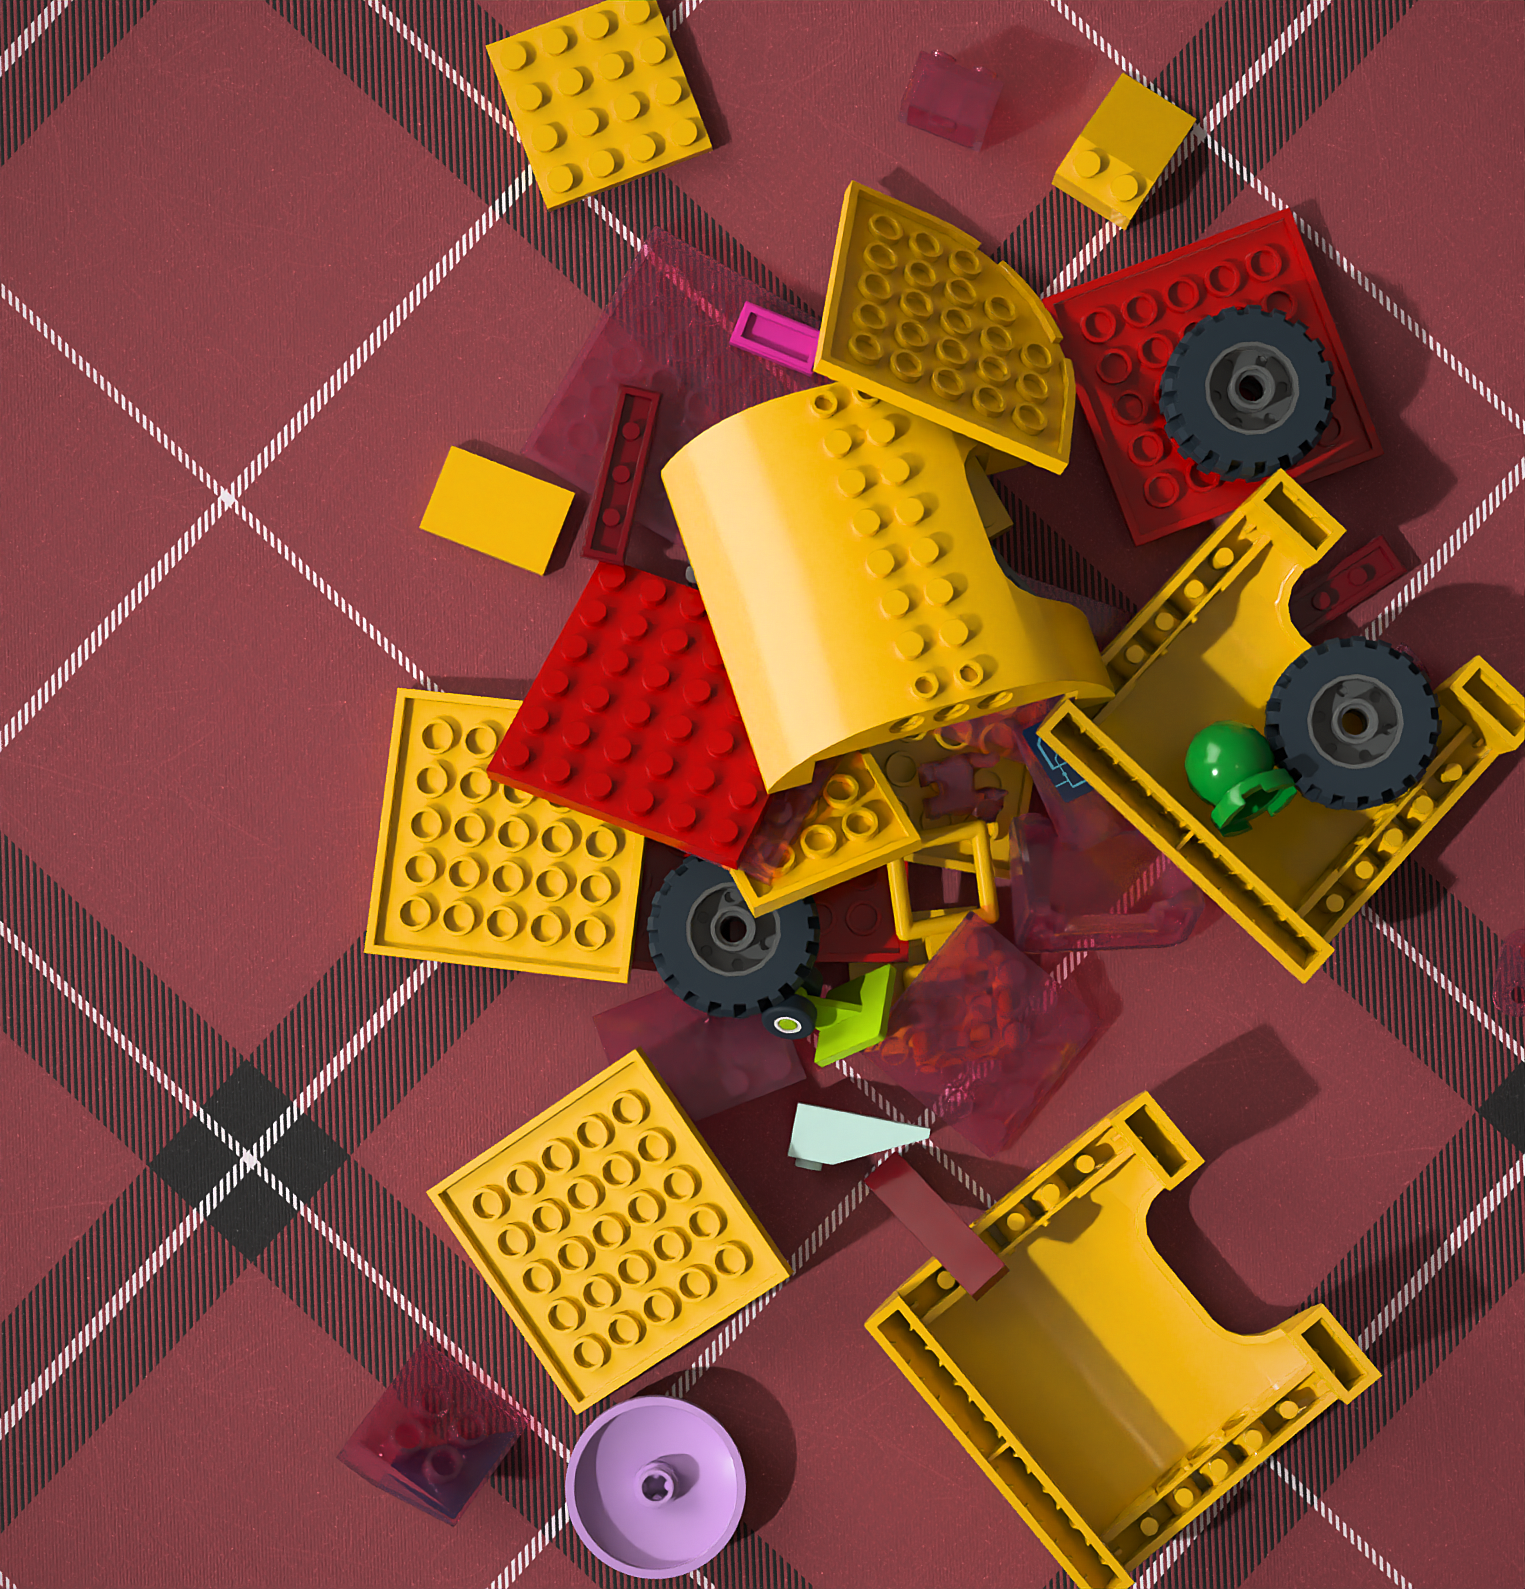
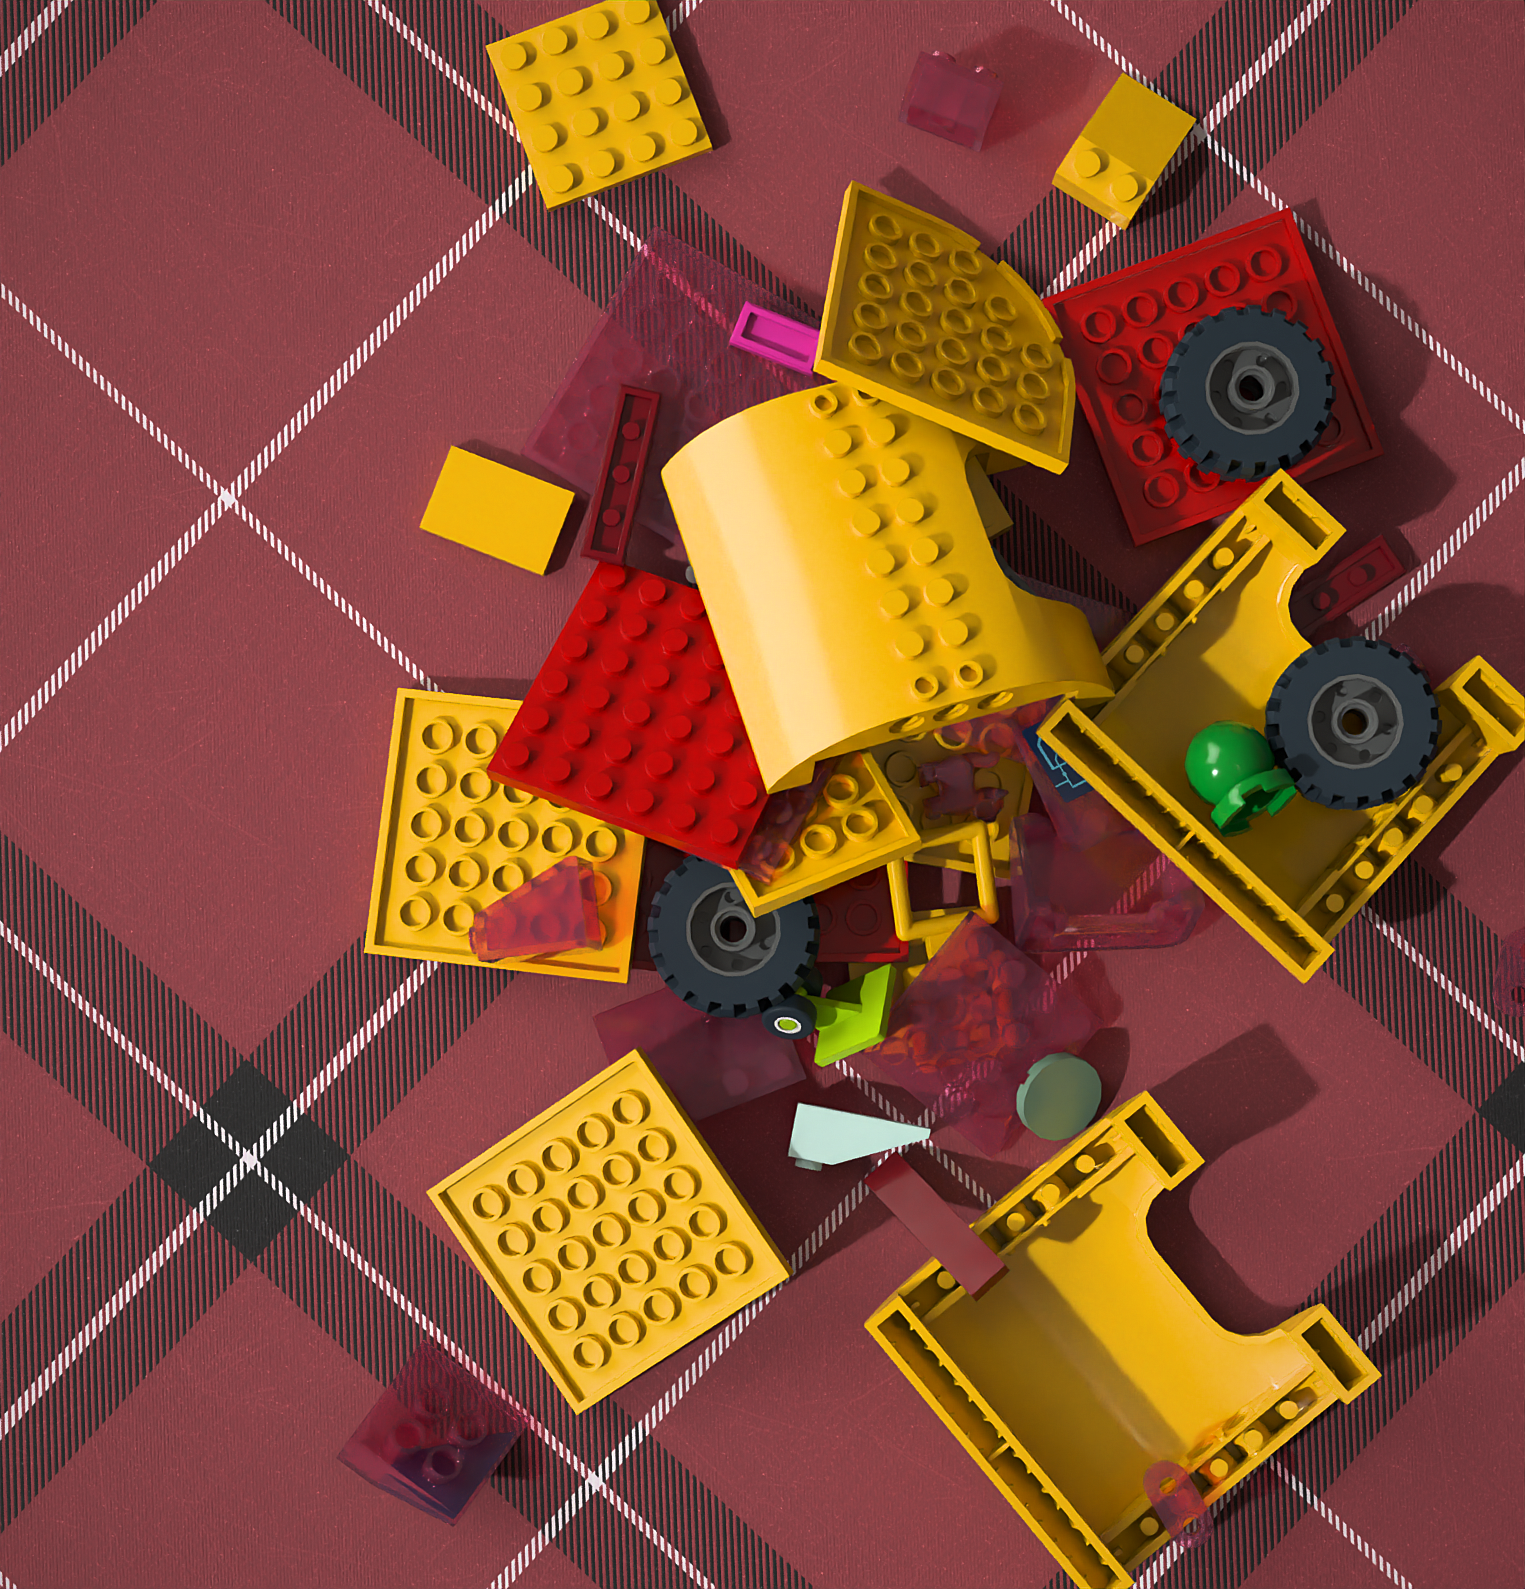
(541, 918): none -> clear pink slope
(655, 1486): lavender dish -> none
(1059, 1096): none -> sand green tile
(1179, 1504): none -> clear pink plate

